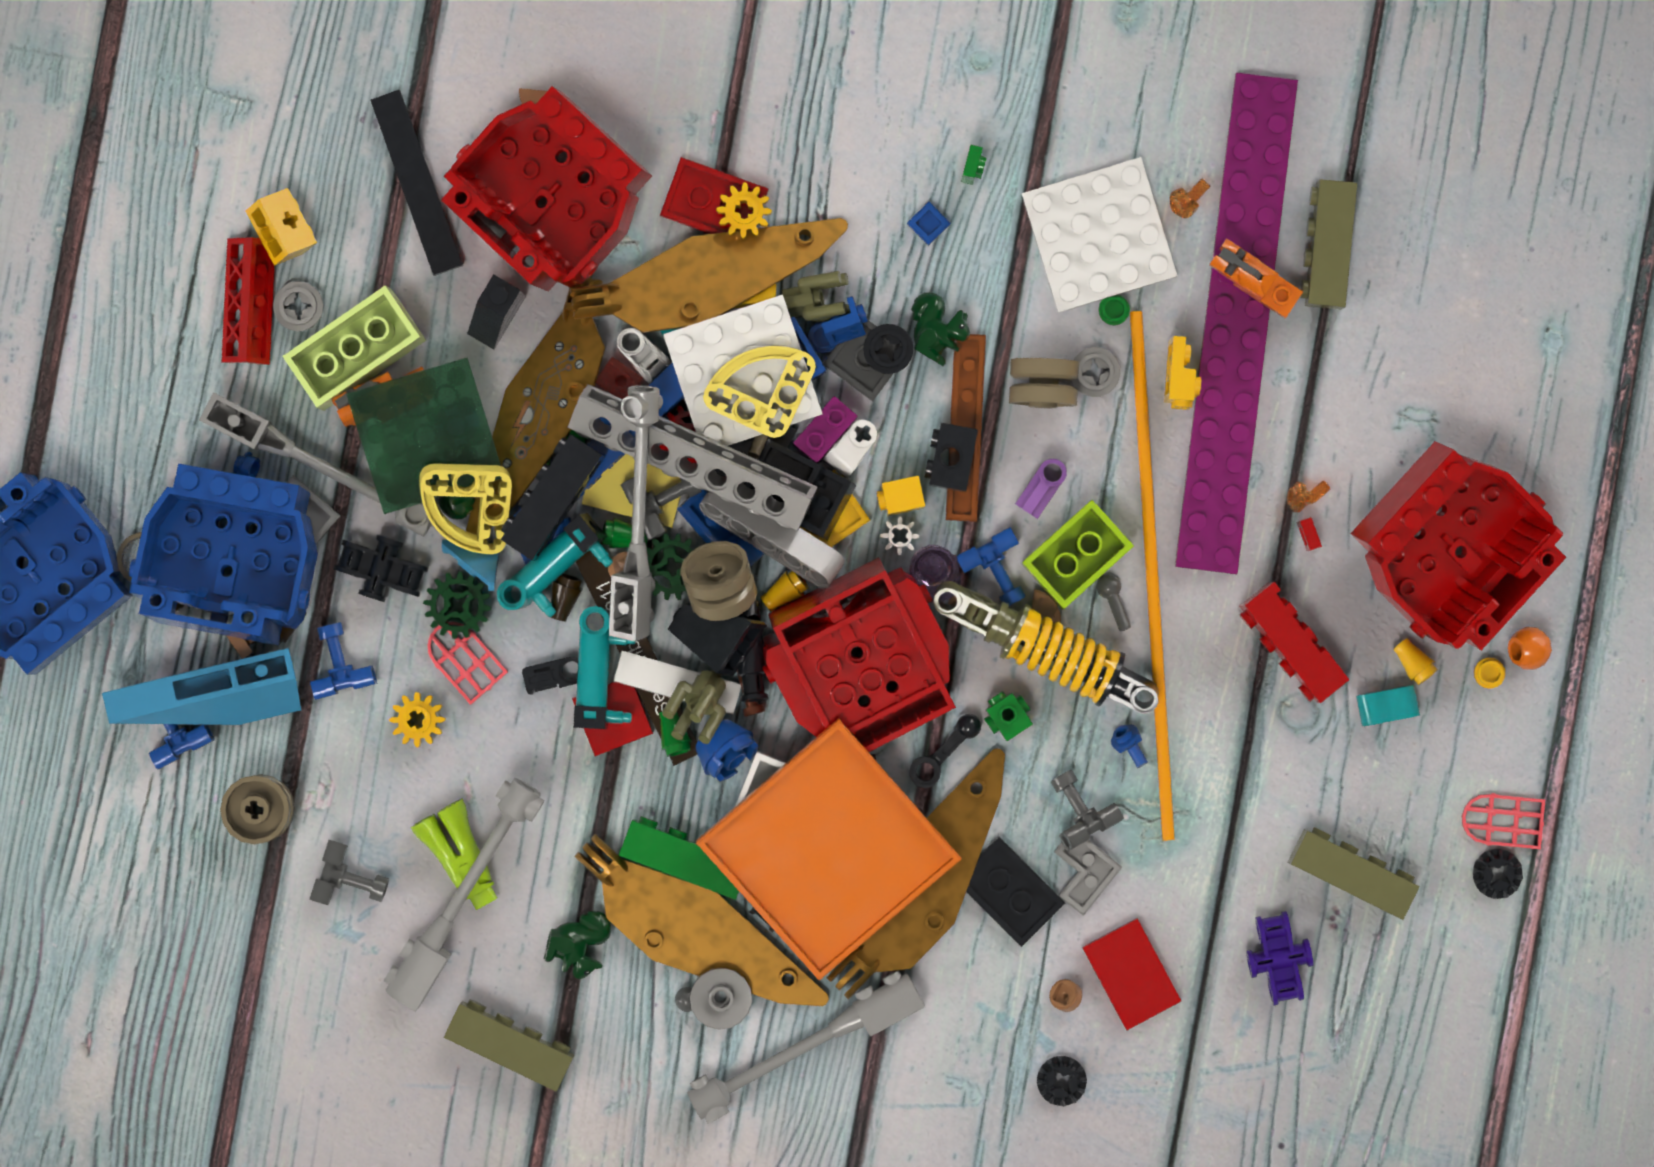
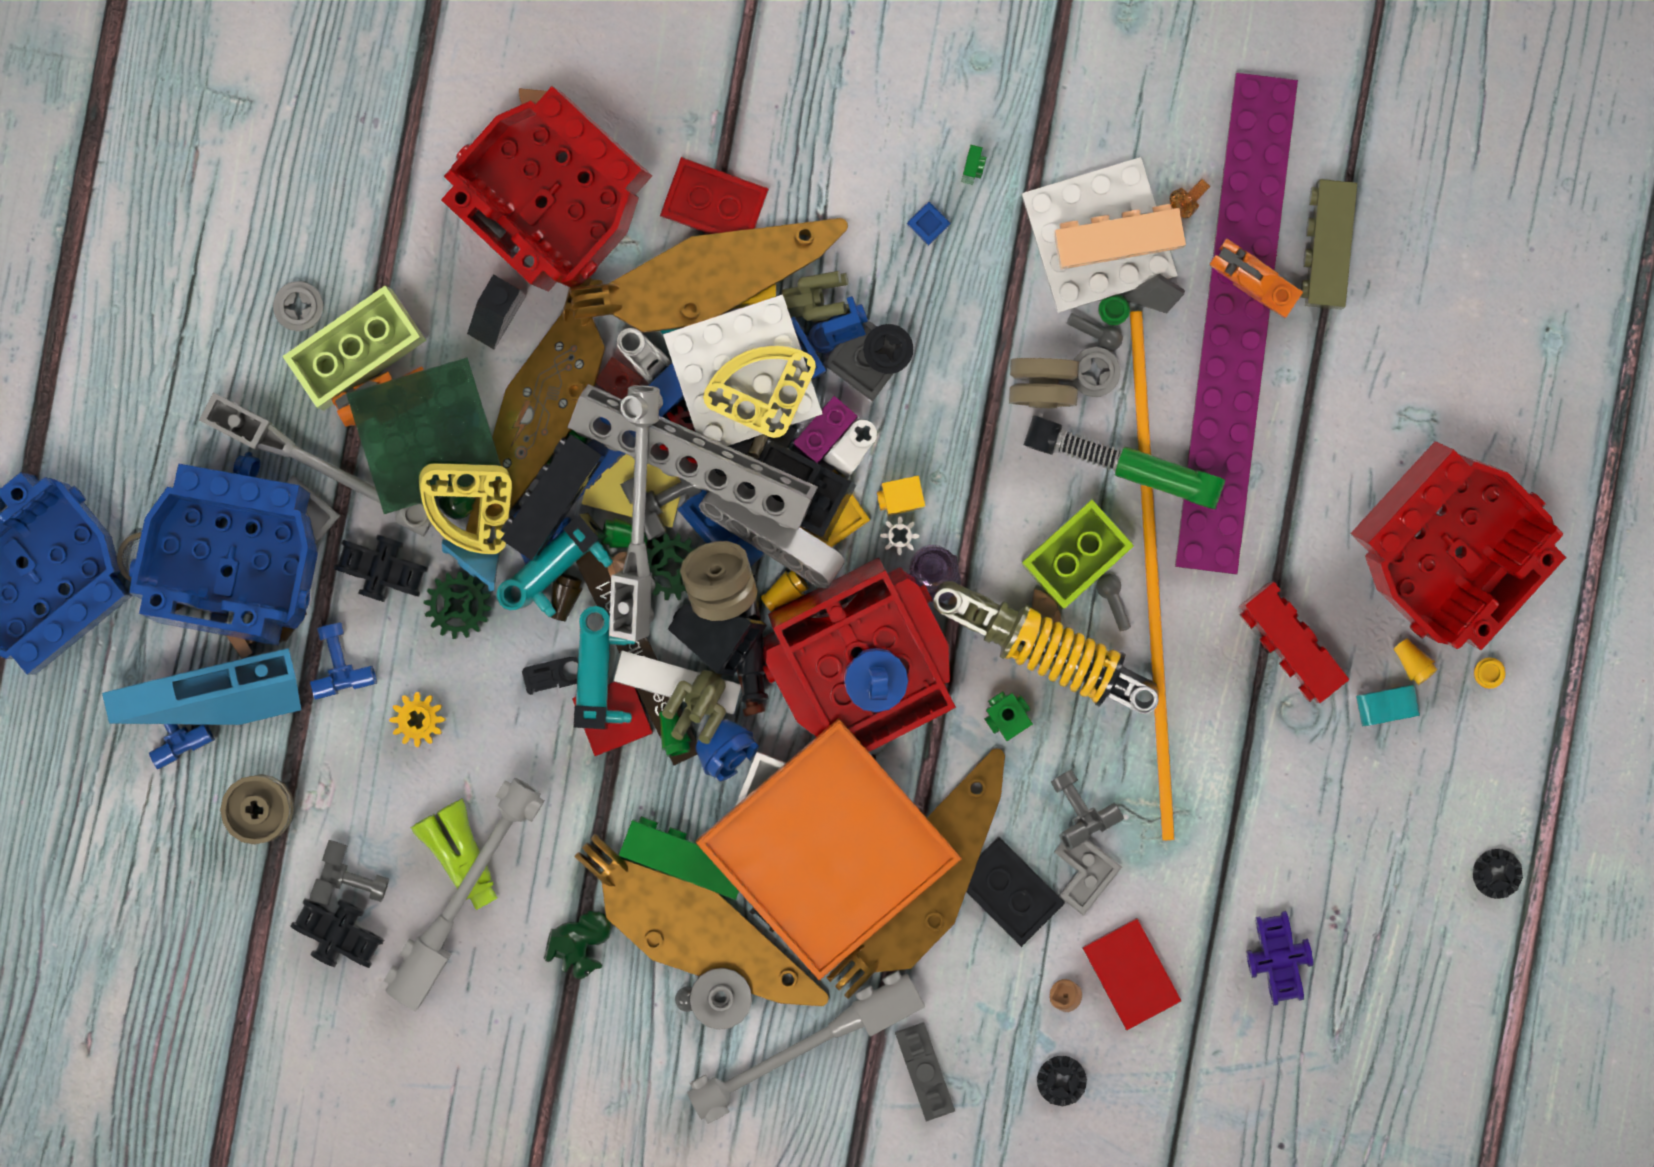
(252, 300): red fence -> none
(281, 226): yellow brick -> none
(347, 938): none -> black axle
(416, 182): black tile -> none
(464, 673): coral window -> none
(509, 1045): olive brick -> none
(734, 218): yellow gear -> none
(876, 680): none -> blue tile
(925, 1071): none -> dark grey plate
(933, 334): dark green animal -> none
(955, 476): black brick -> none
(967, 412): dark orange tile -> none
(967, 727): black piece -> none
(991, 556): blue bar -> none
(1040, 490): medium lavender piece -> none
(1108, 337): none -> dark grey bar
(1119, 238): none -> light nougat brick
(1125, 739): blue plate -> none
(1128, 463): none -> piece
(1156, 294): none -> dark grey piece
(1180, 382): yellow plate -> none
(1299, 496): clear orange plate -> none
(1309, 534): red tile -> none
(1353, 873): olive brick -> none
(1513, 829): coral window -> none
(1529, 648): orange piece -> none

